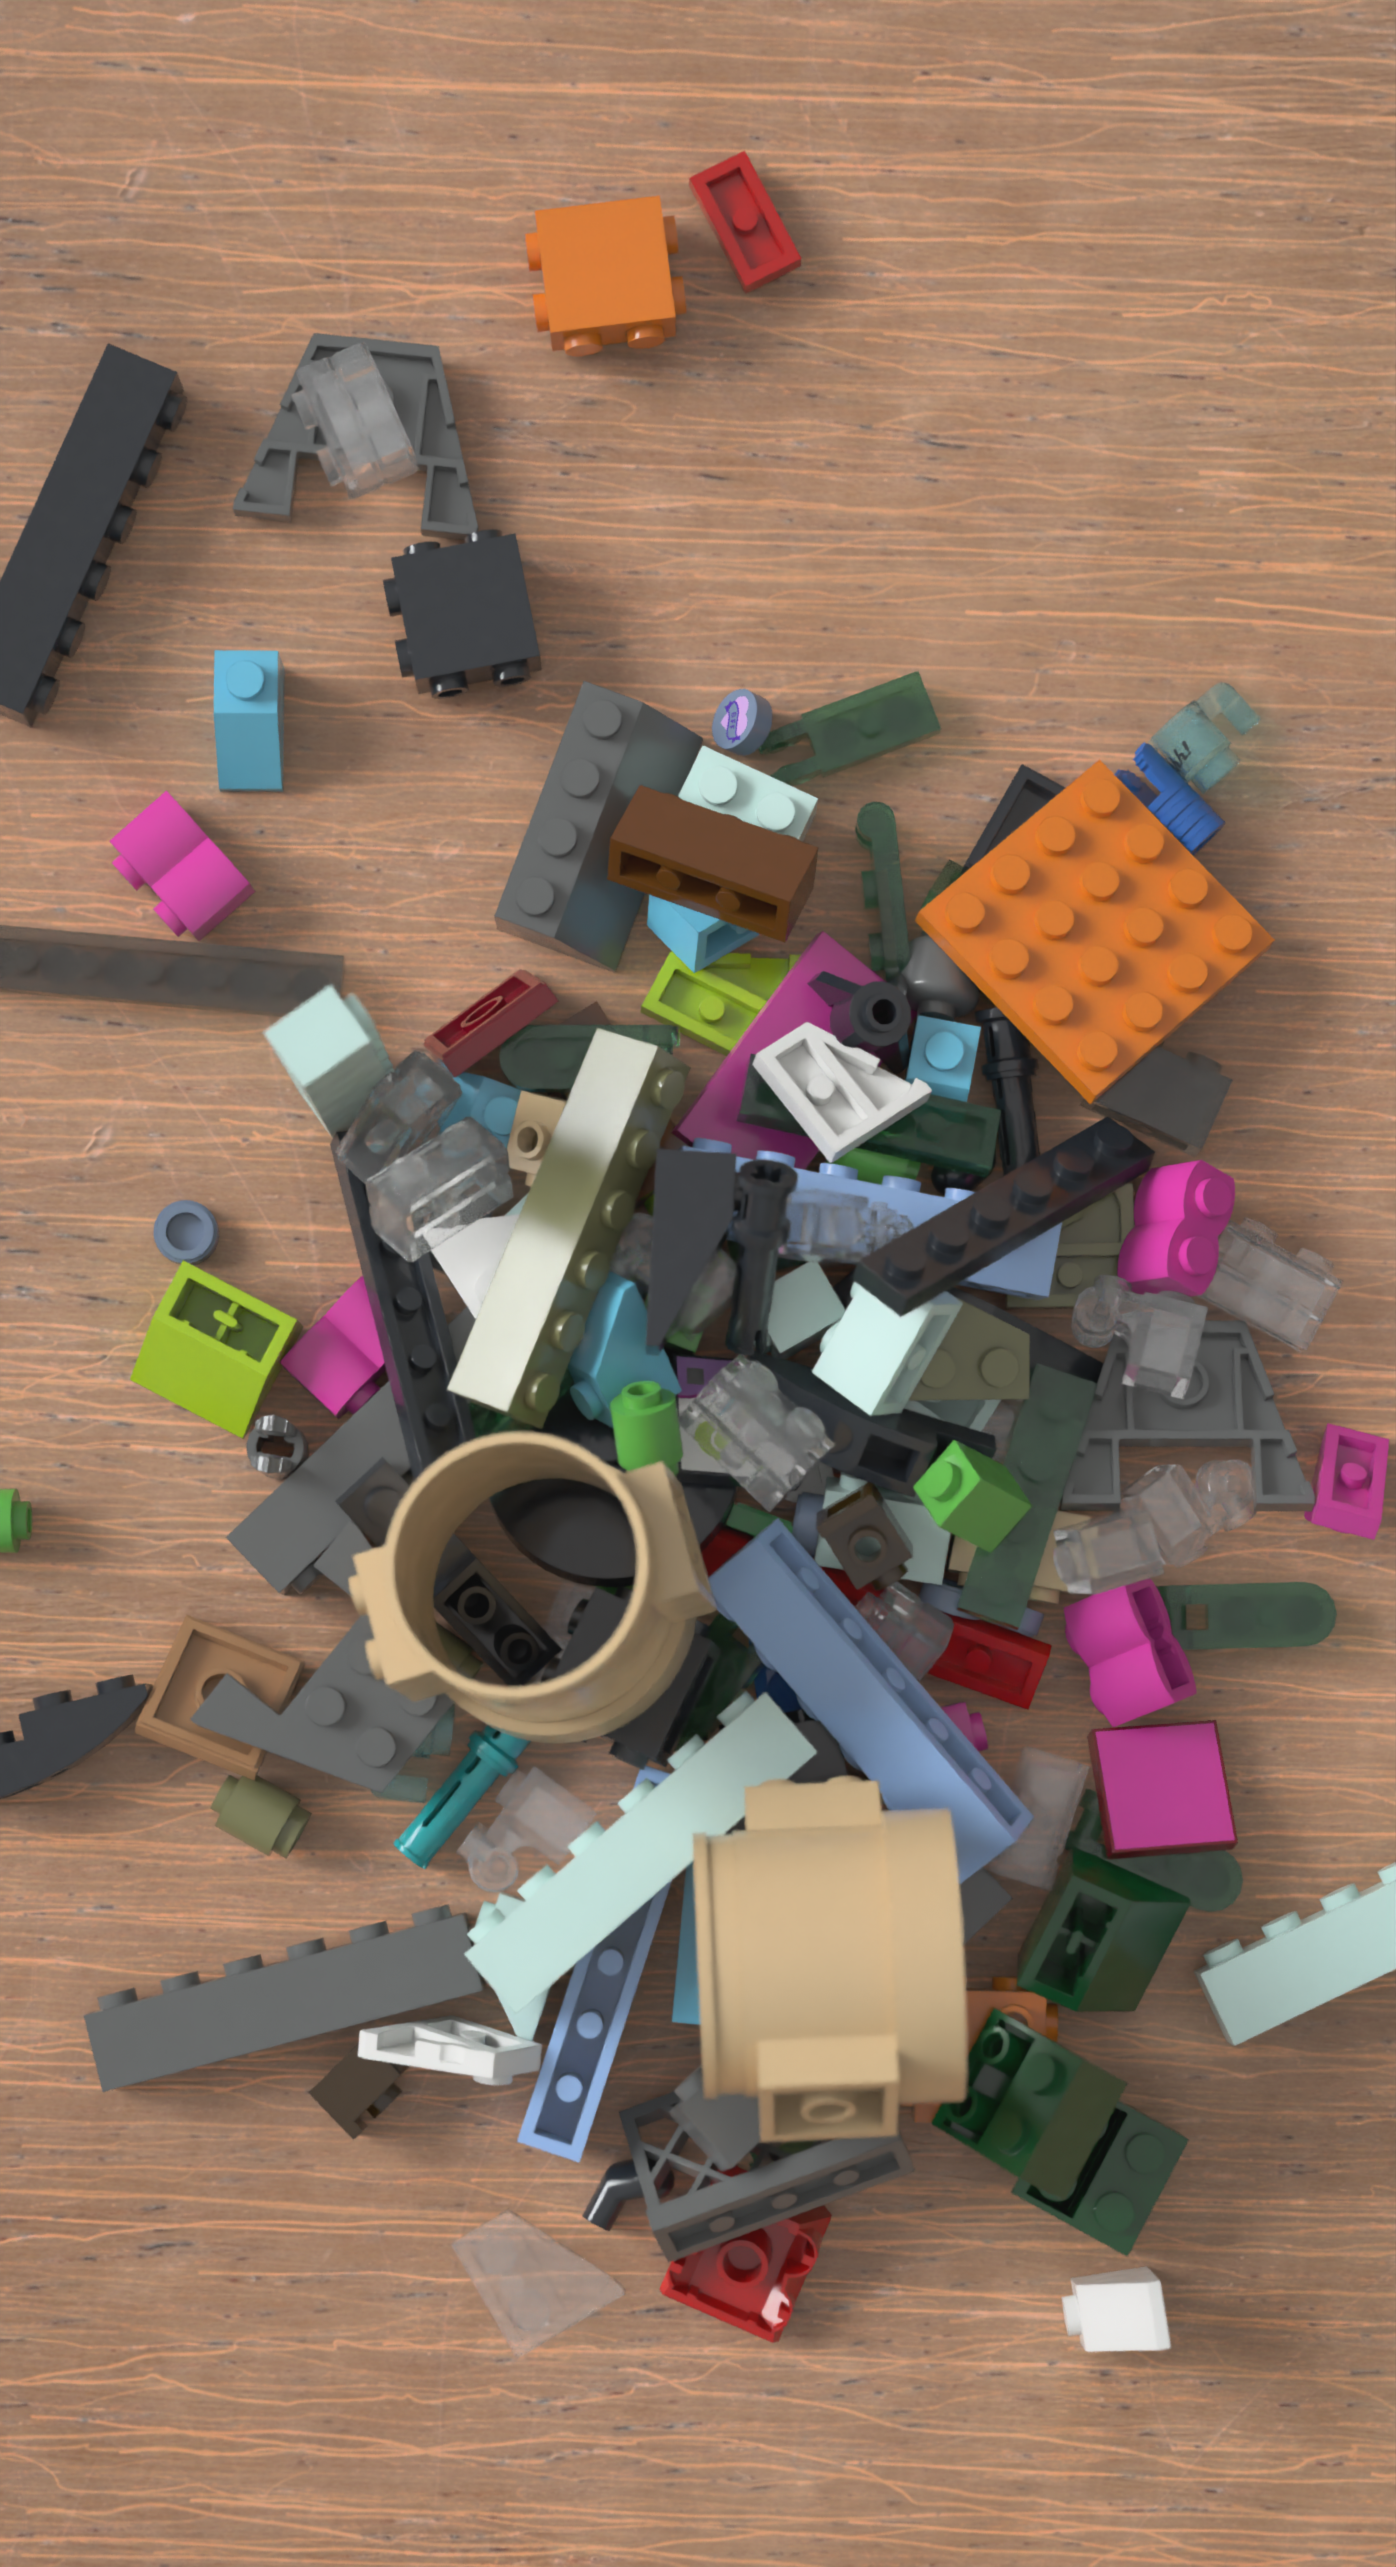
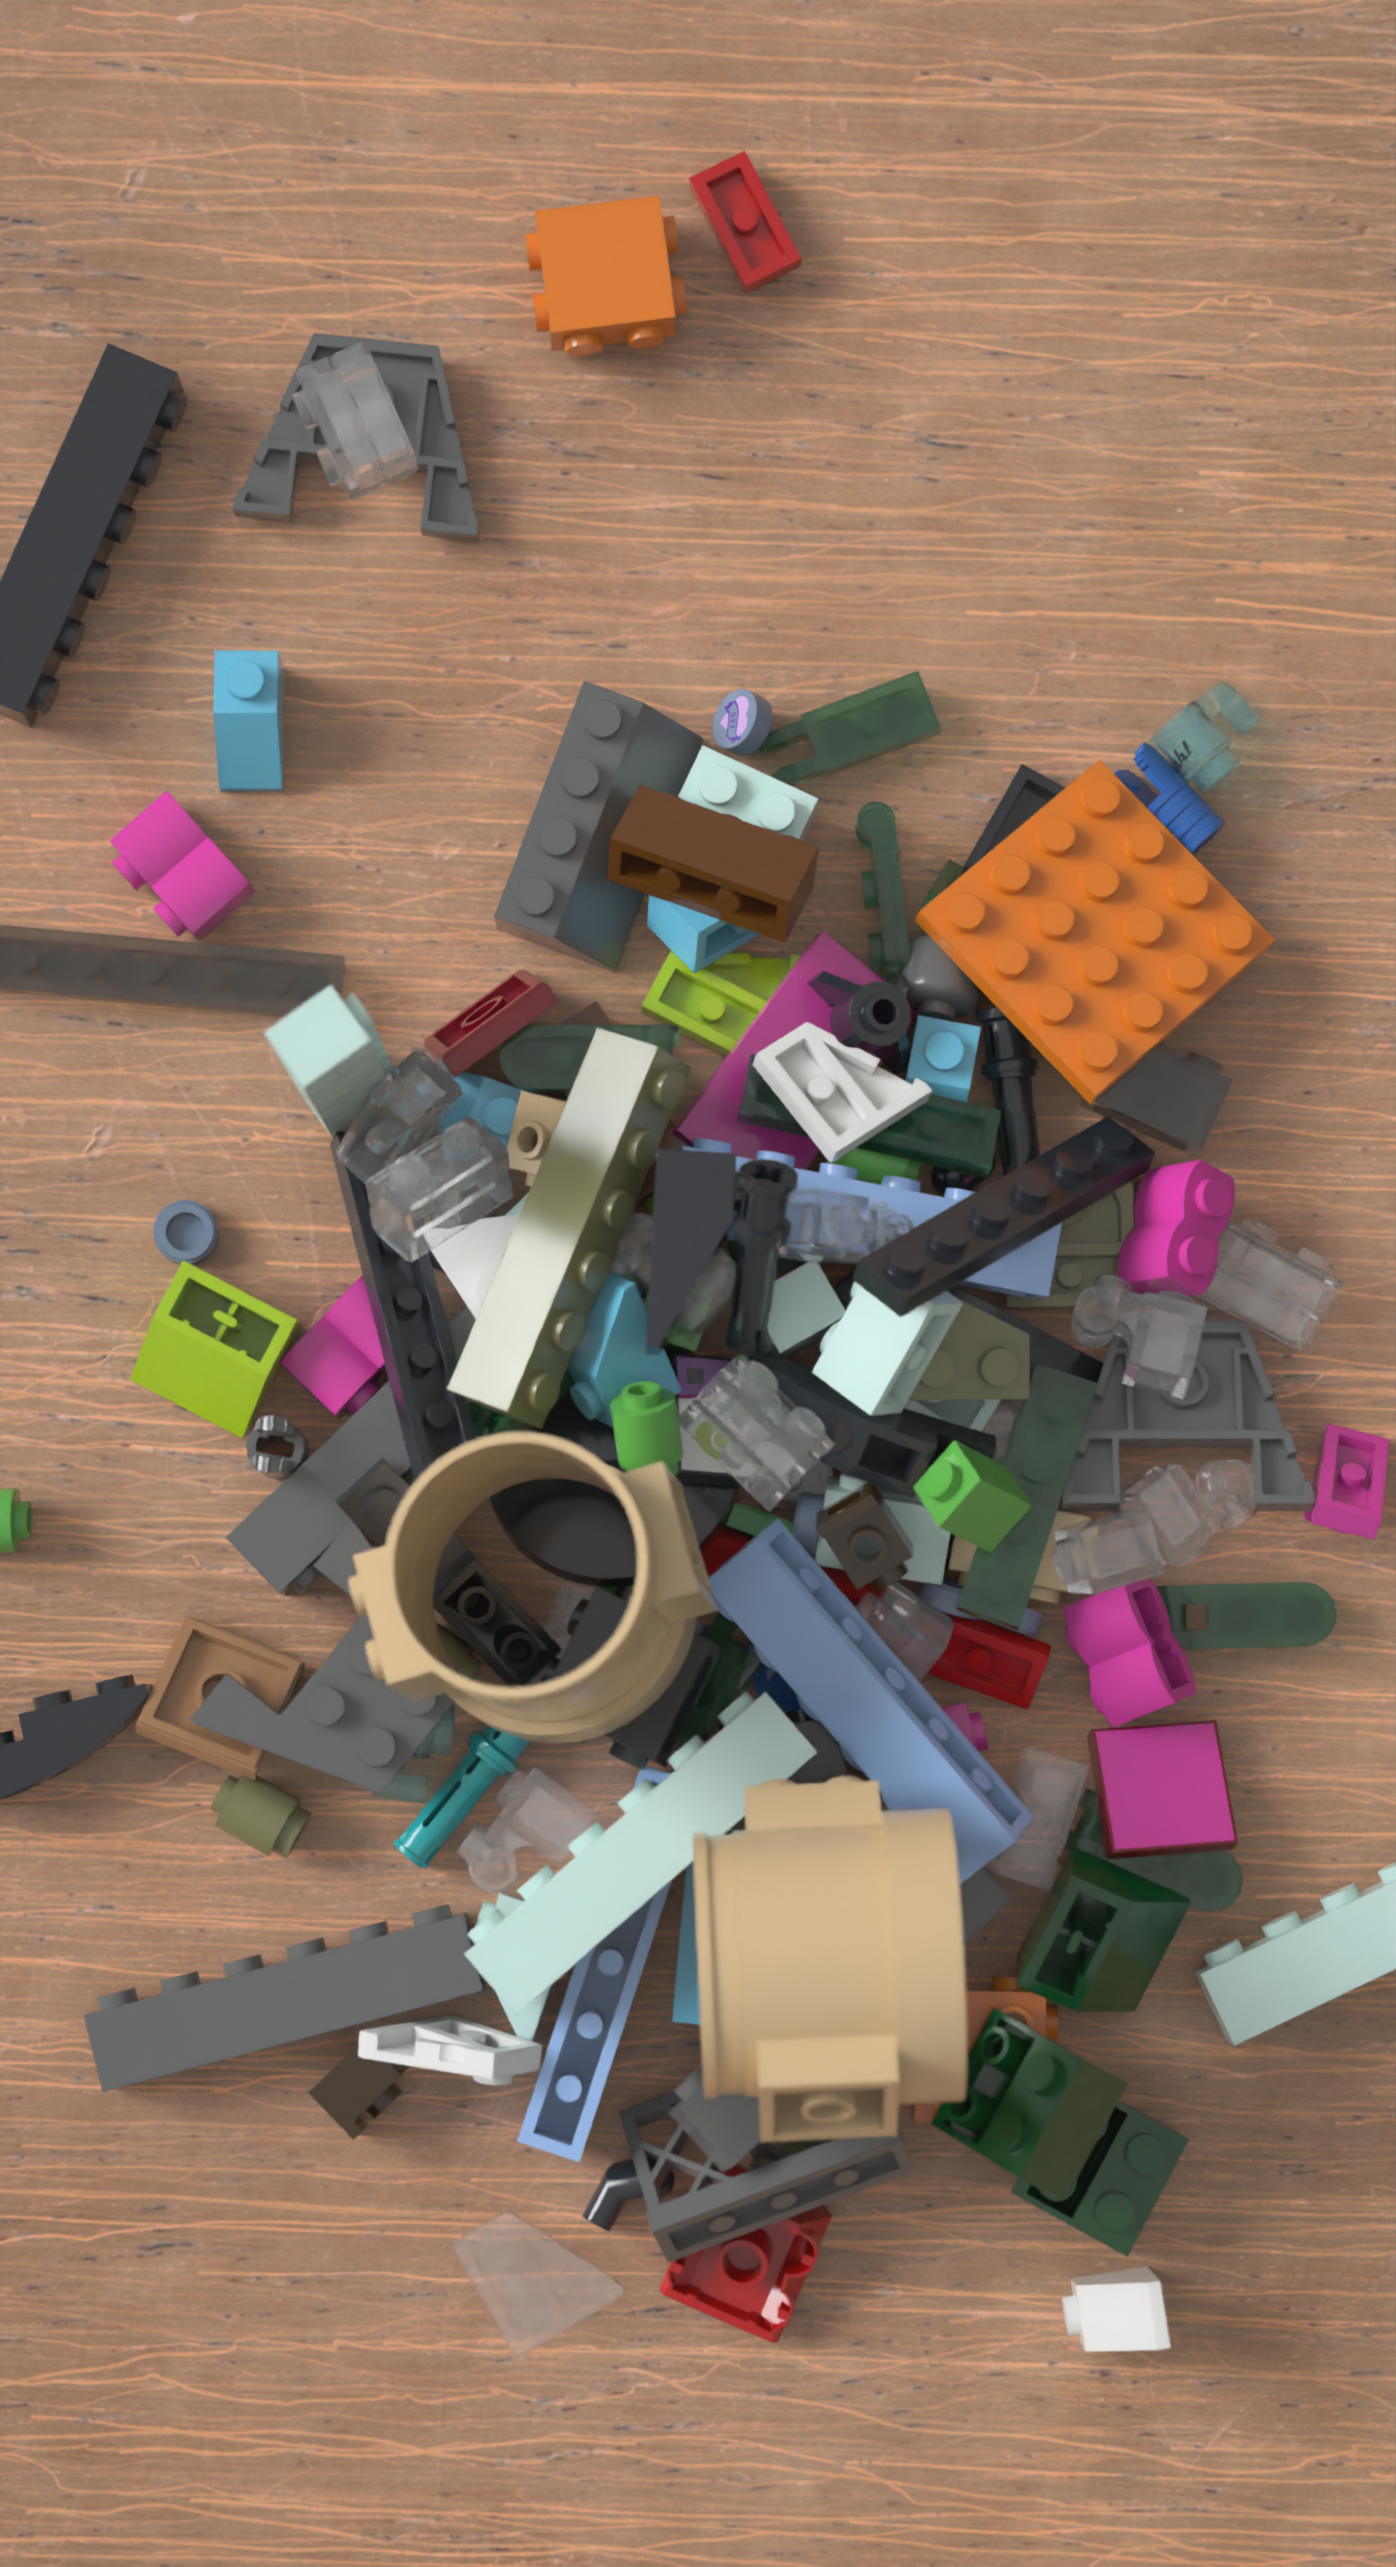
(463, 614): black brick -> none

